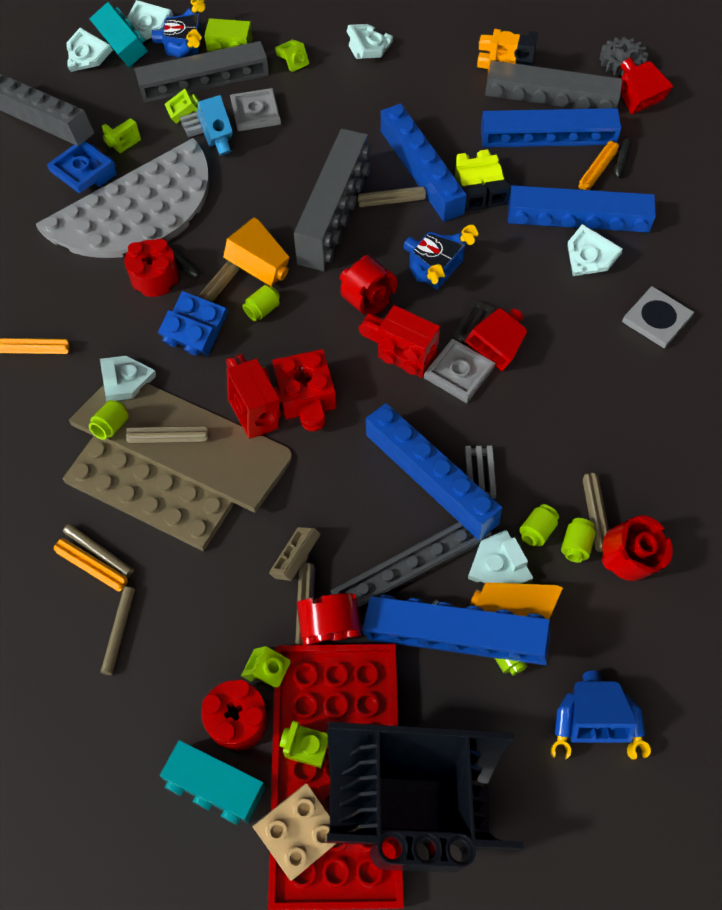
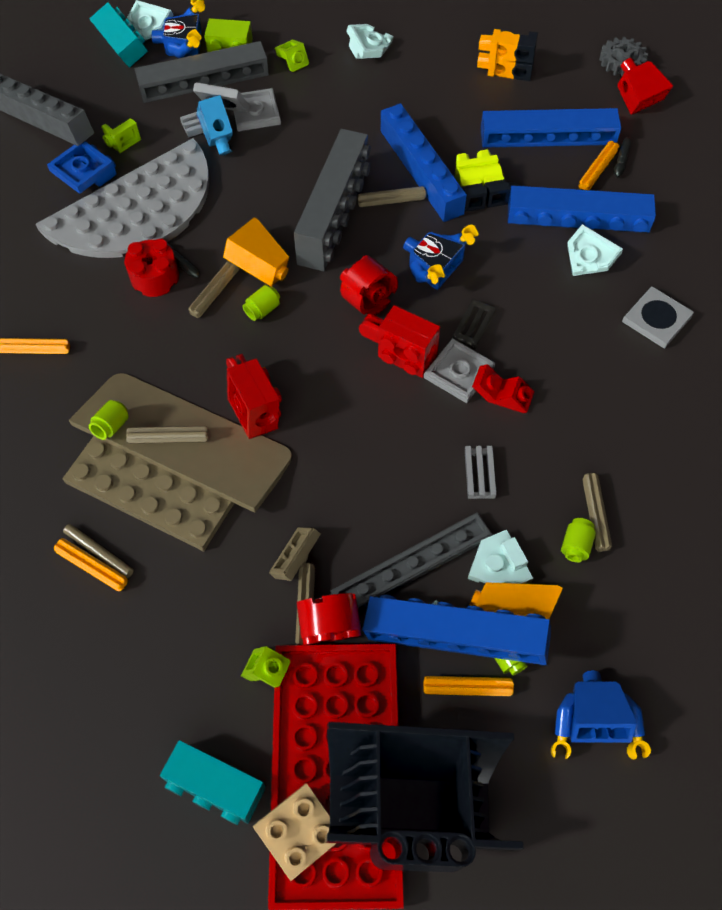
(86, 51): light aqua plate -> none
(117, 631): dark tan bar -> none
(124, 377): light aqua plate -> none
(182, 105): lime bracket -> none
(193, 324): blue plate -> none
(218, 721): red brick -> none
(231, 98): none -> light grey tile
(304, 745): lime bracket -> none
(307, 389): red brick -> none
(433, 471): blue brick -> none
(468, 686): none -> light orange axle
(498, 337): red torso -> none
(508, 393): none -> red slope
(539, 525): lime brick -> none
(552, 86): dark grey brick -> none
(636, 548): red brick -> none

